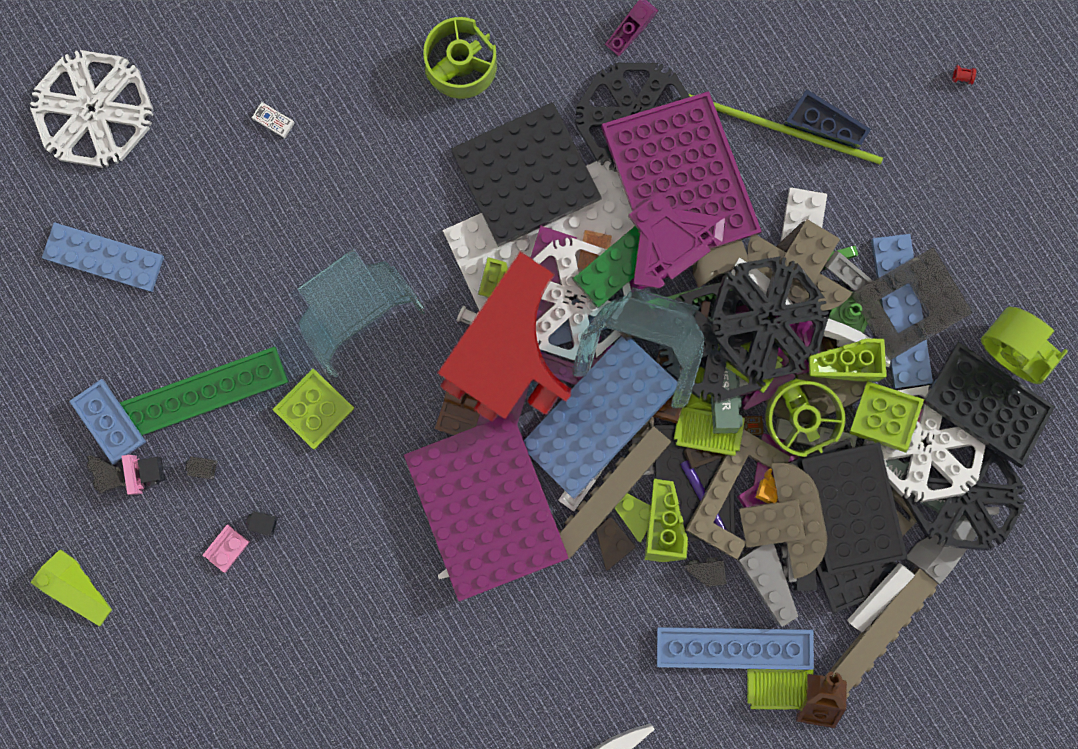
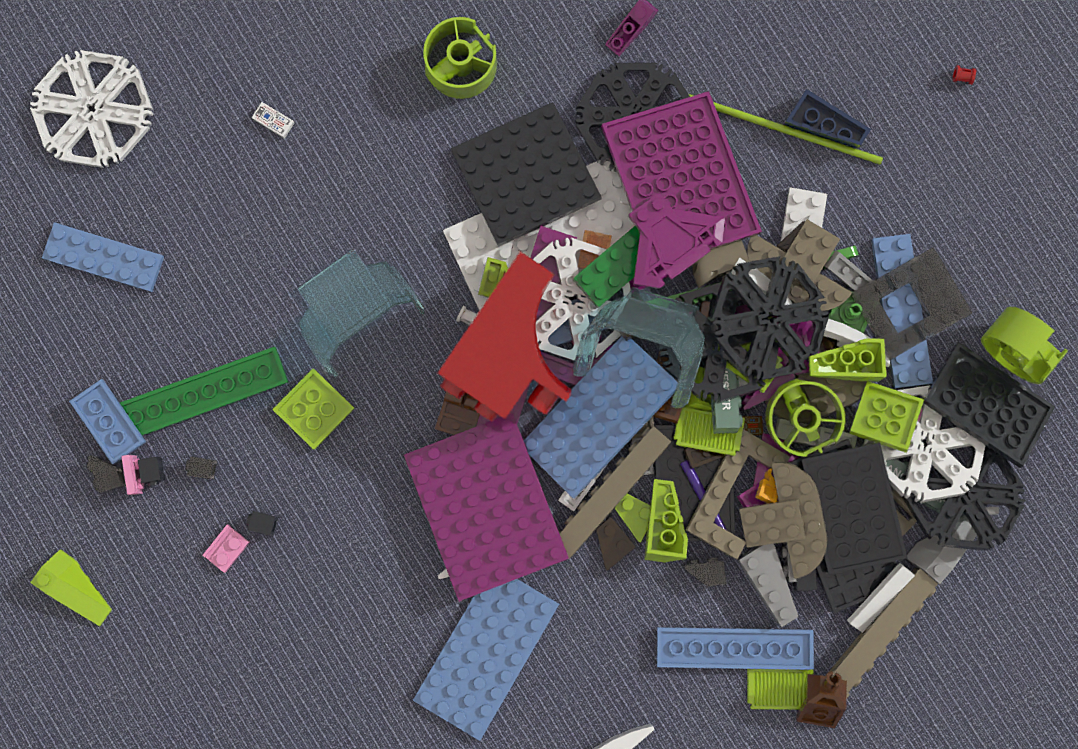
(485, 655): none -> medium blue plate

